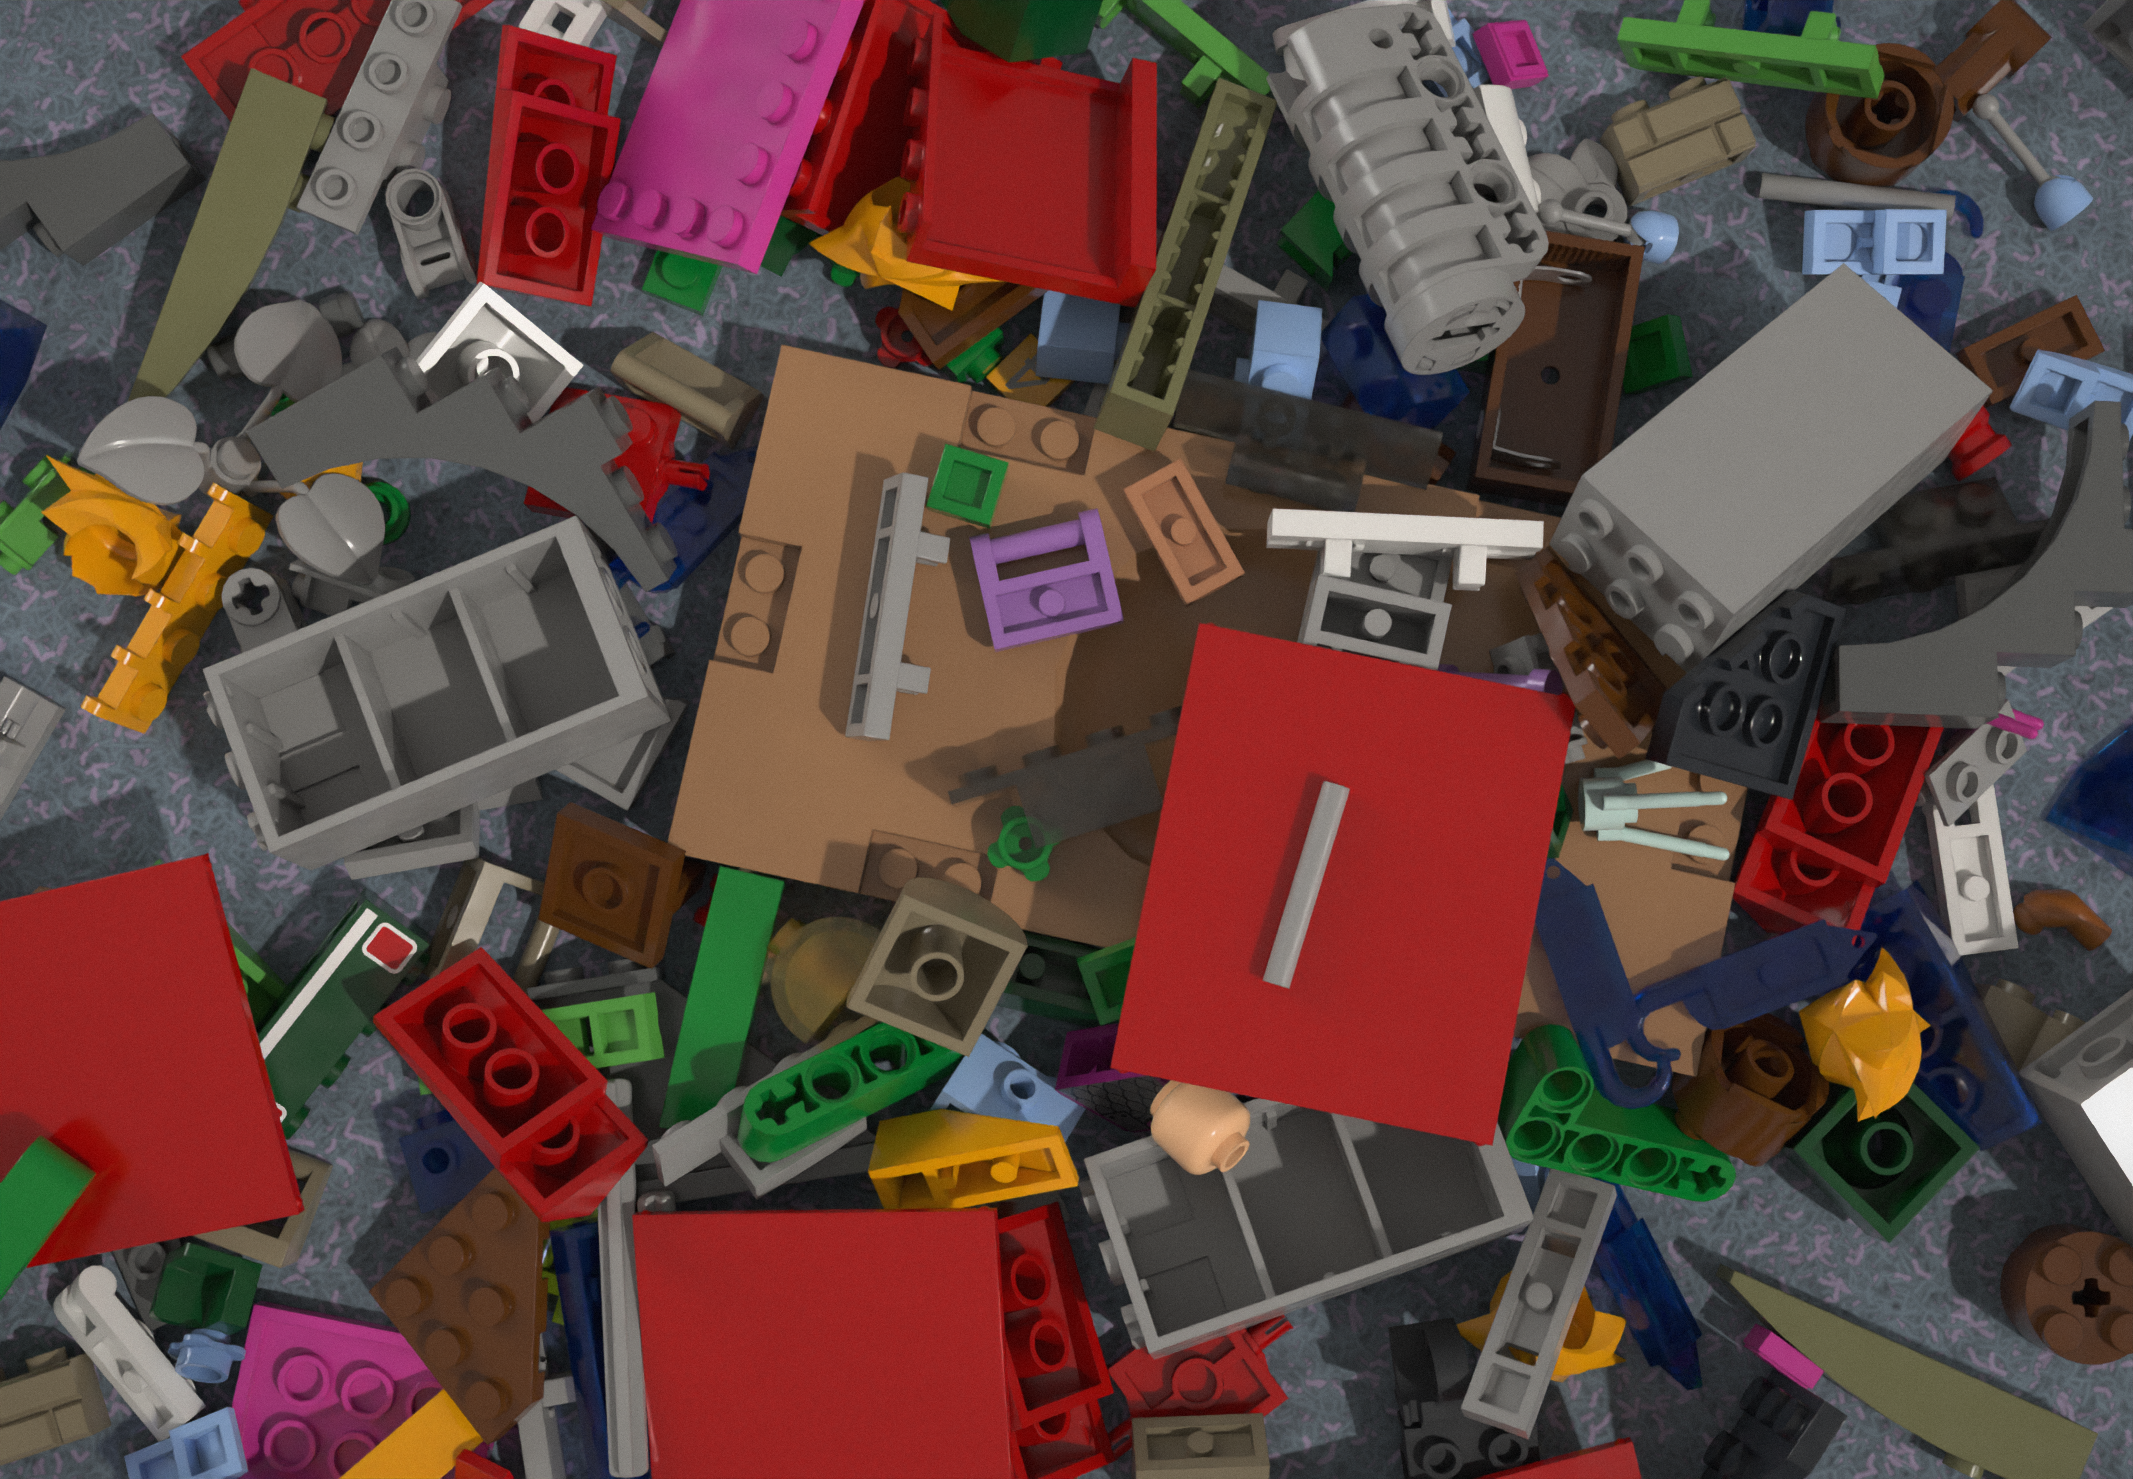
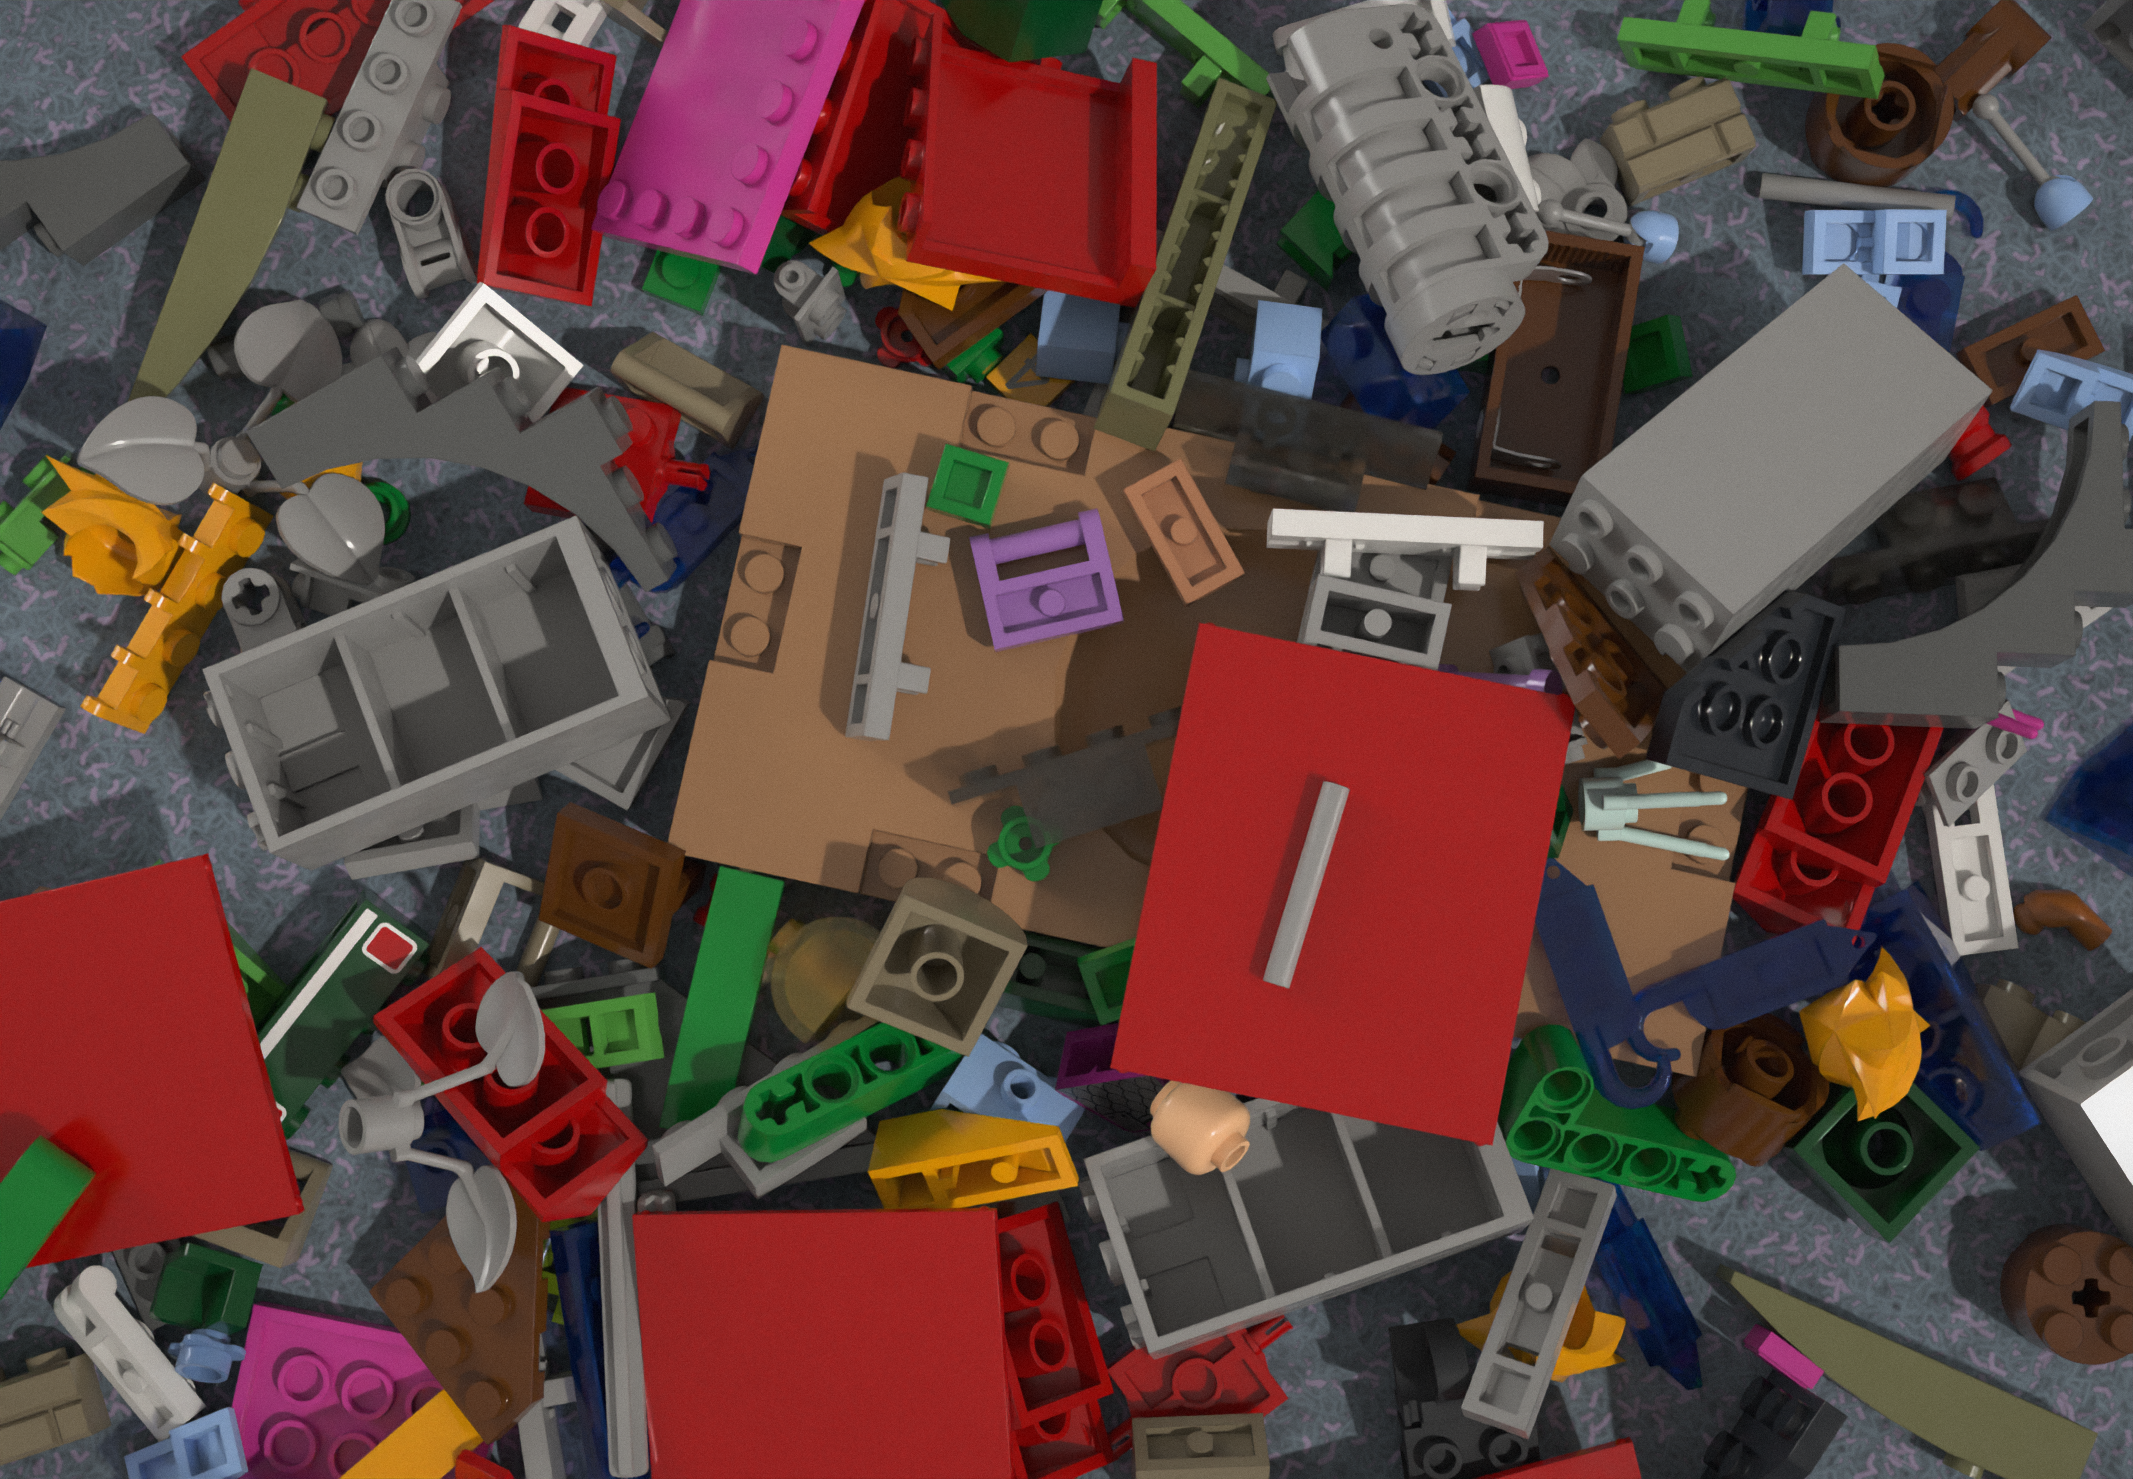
(391, 1117): none -> light grey plant
(810, 299): none -> light grey hinge

